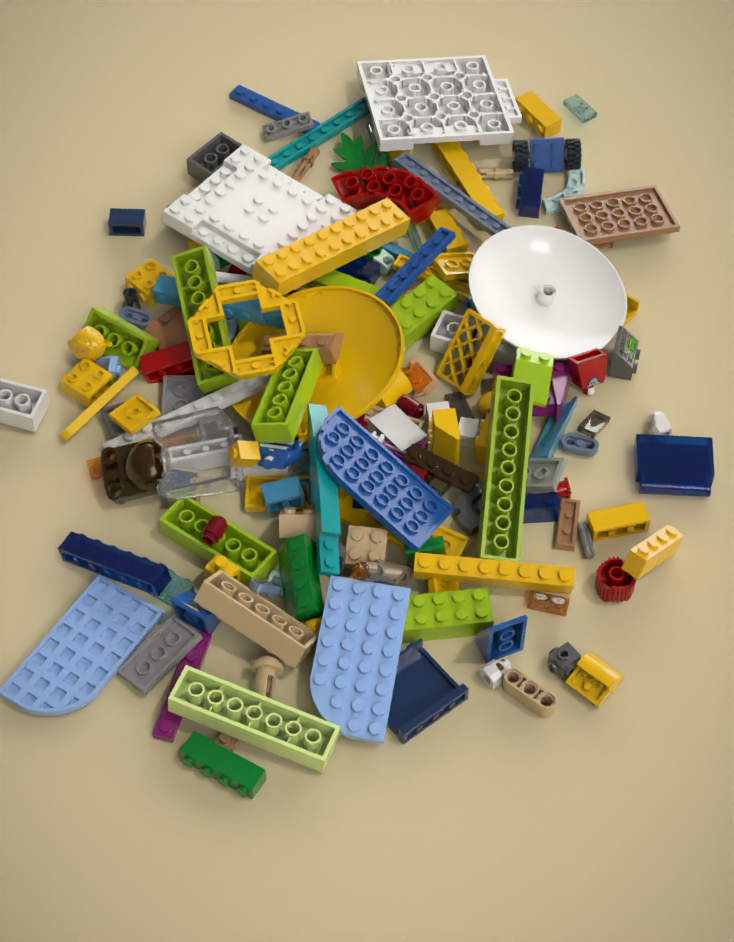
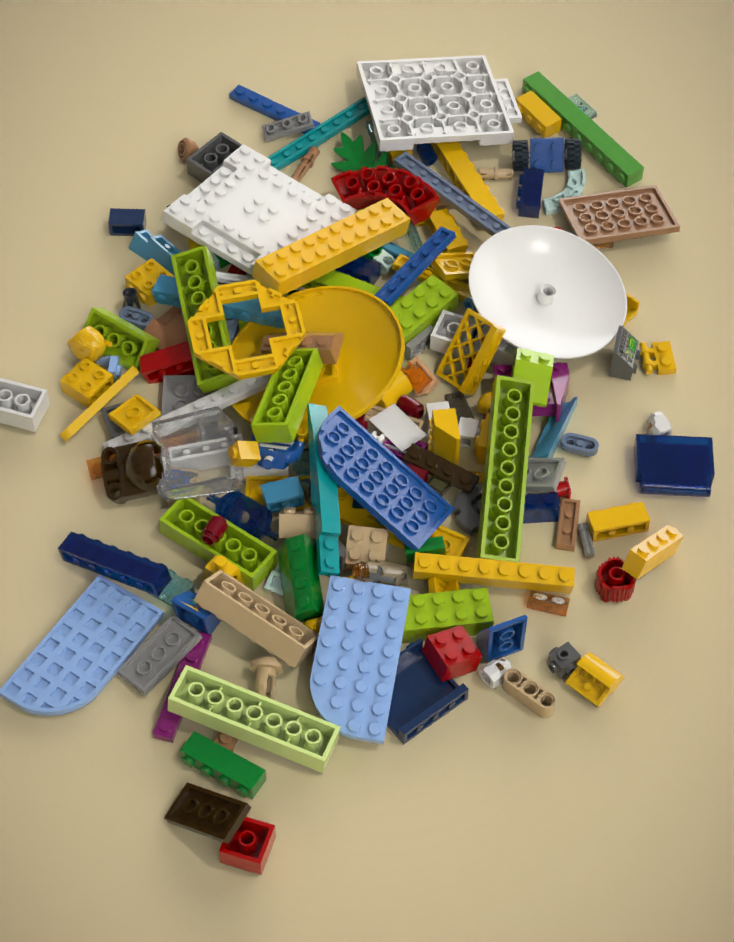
(154, 247): none -> dark azure wedge
(186, 148): none -> medium nougat cone
(207, 813): none -> dark brown plate
(232, 507): none -> clear blue plate
(249, 846): none -> red brick
(264, 587): sand blue plate -> none
(418, 343): none -> light grey panel
(426, 153): none -> clear blue brick
(452, 653): none -> red brick
(588, 369): red torso -> none
(592, 137): none -> bright green brick
(593, 424): clear smoke tile -> none
(663, 358): none -> yellow plate

